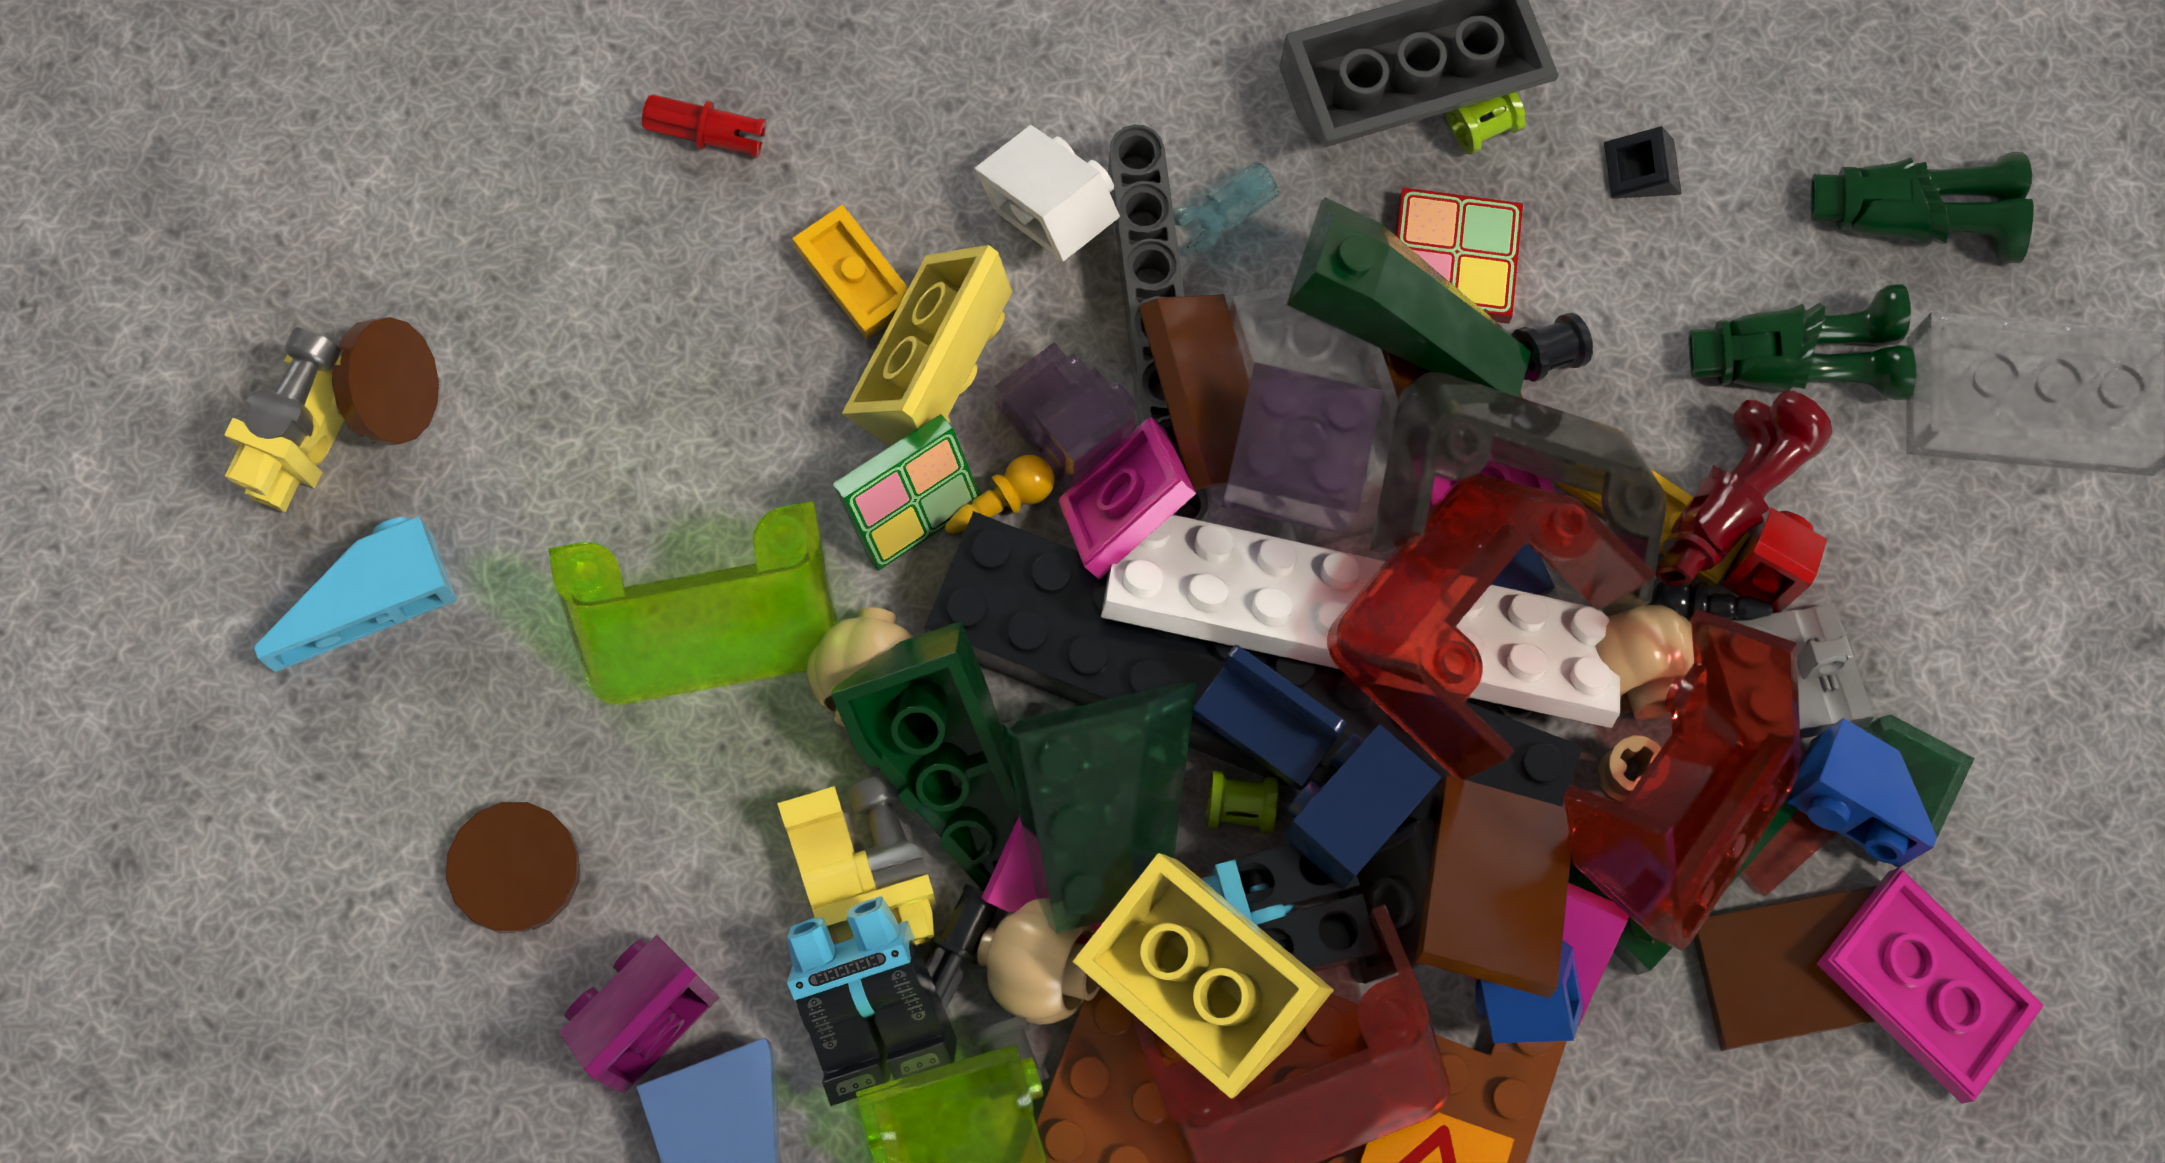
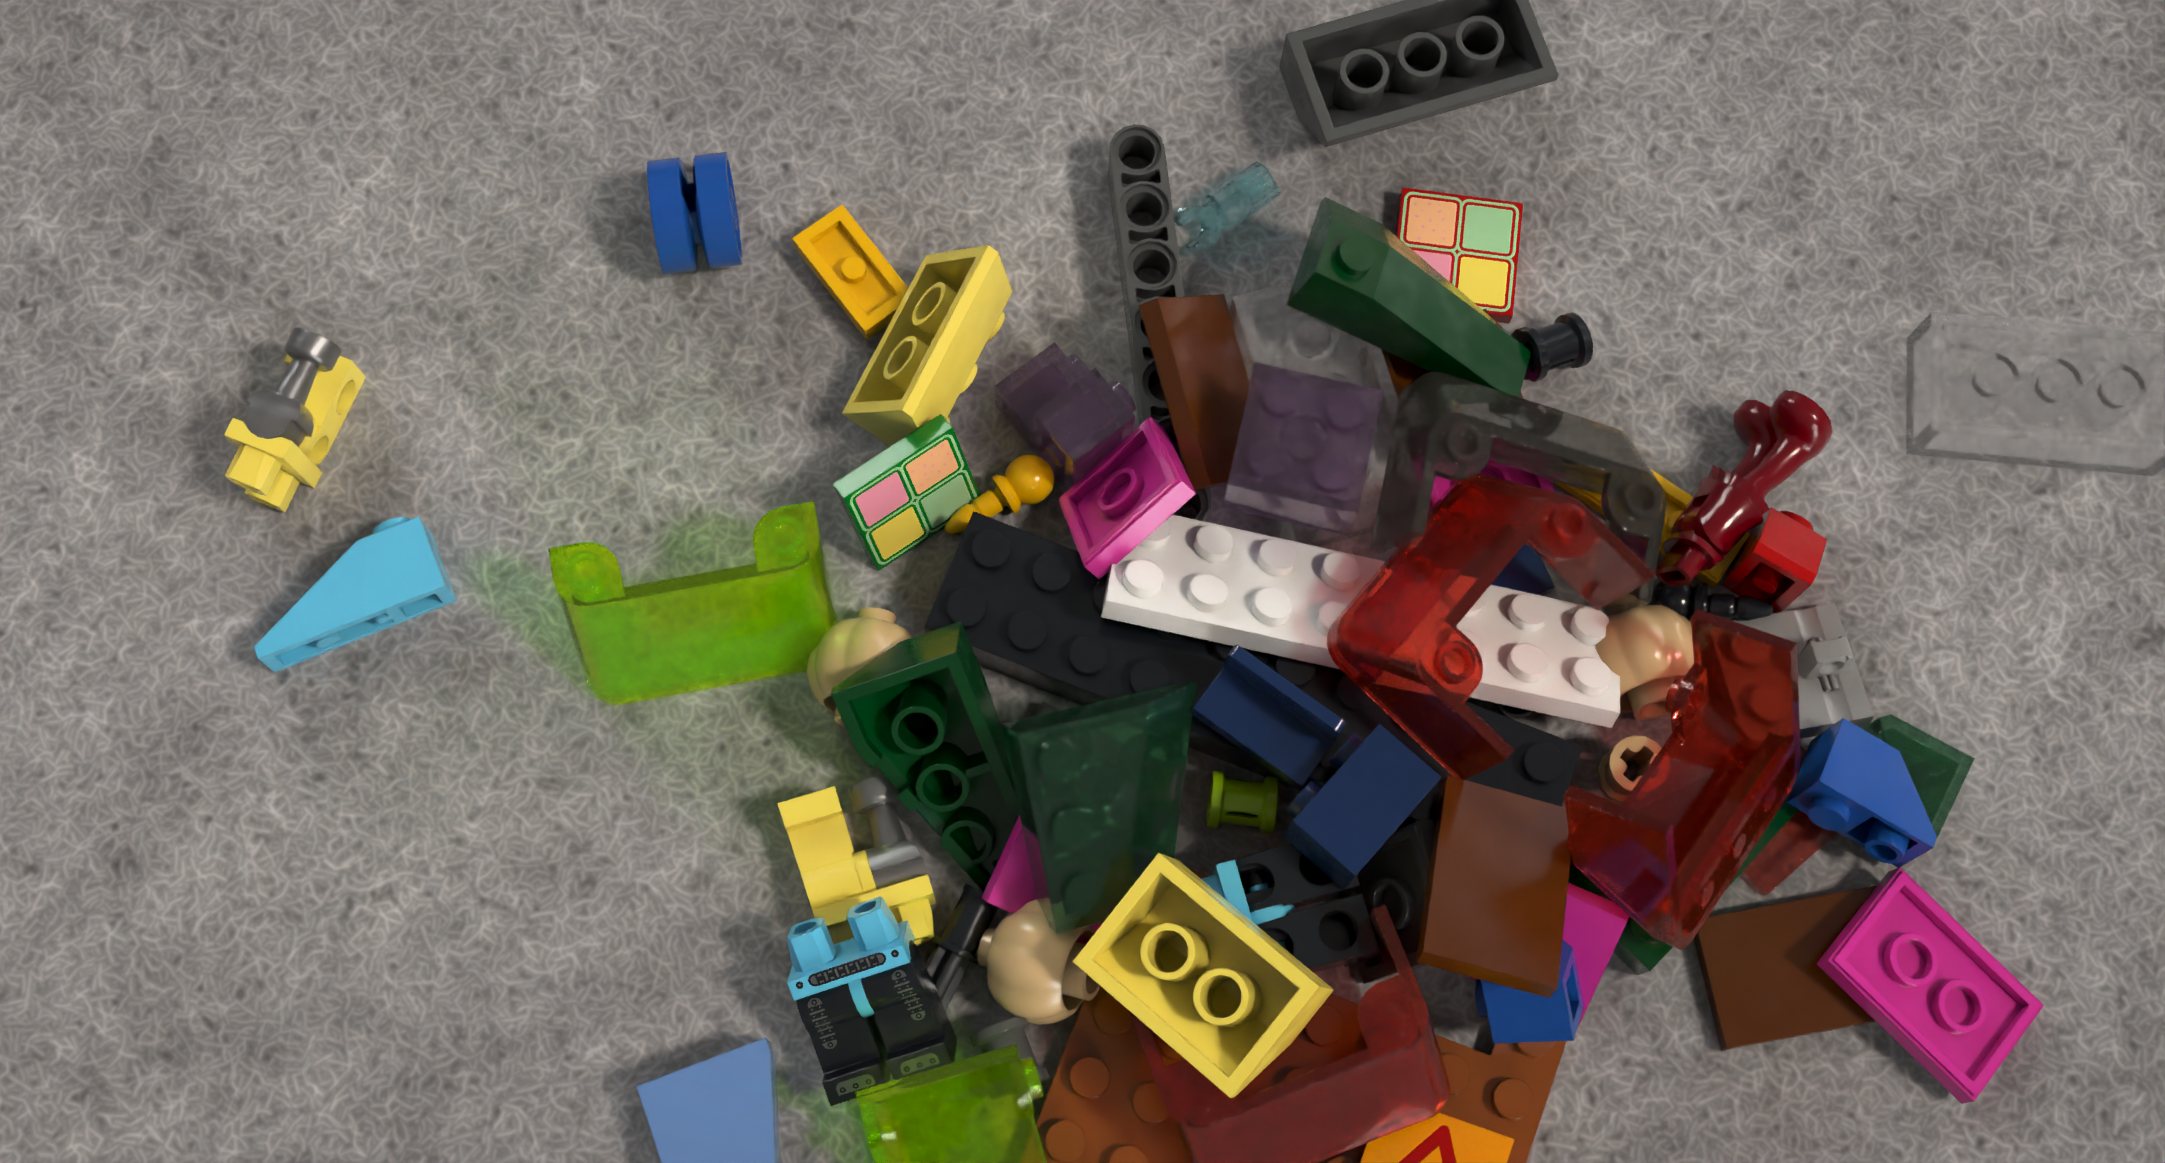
(386, 381): reddish brown tile -> none
(513, 867): reddish brown tile -> none
(636, 1014): magenta slope -> none
(694, 213): none -> blue wheel
(702, 124): red axle -> none
(1049, 191): white brick -> none
(1471, 132): lime bush -> none
(1643, 165): black slope -> none
(1780, 345): dark green piece -> none
(1907, 204): dark green piece -> none

